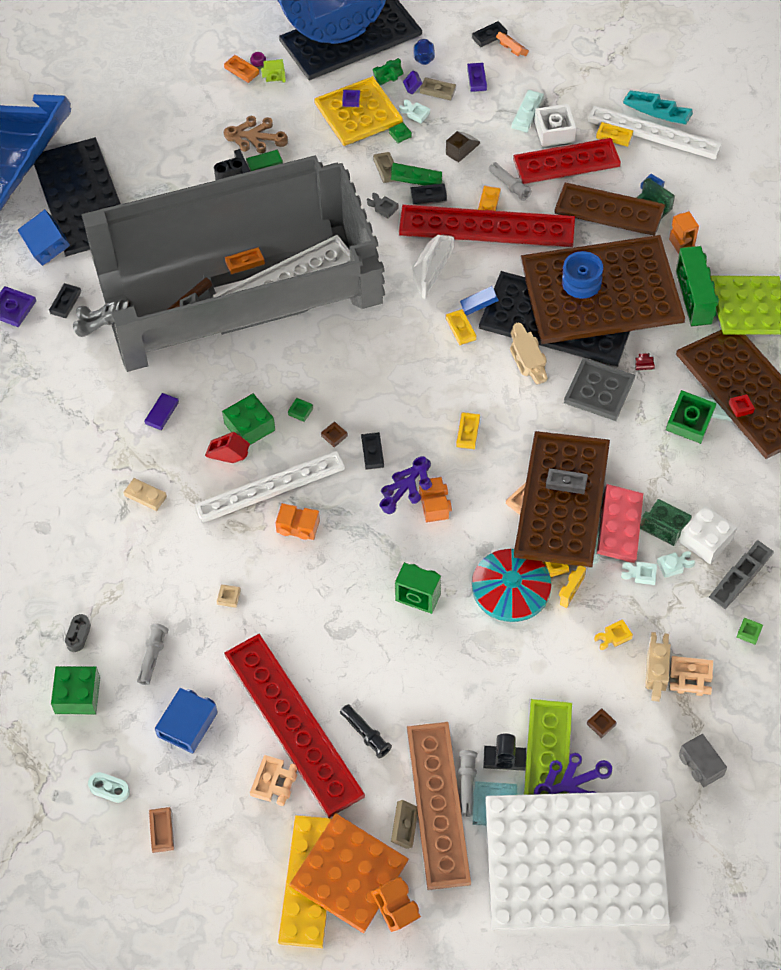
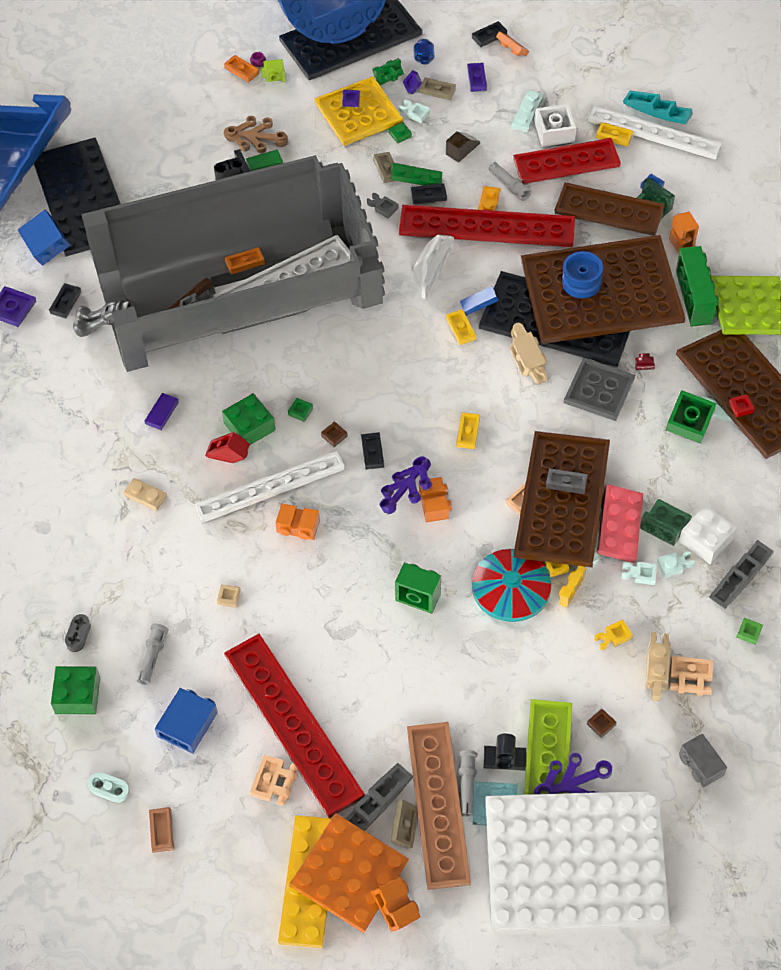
(371, 737): black pin -> none
(379, 797): none -> dark grey slope

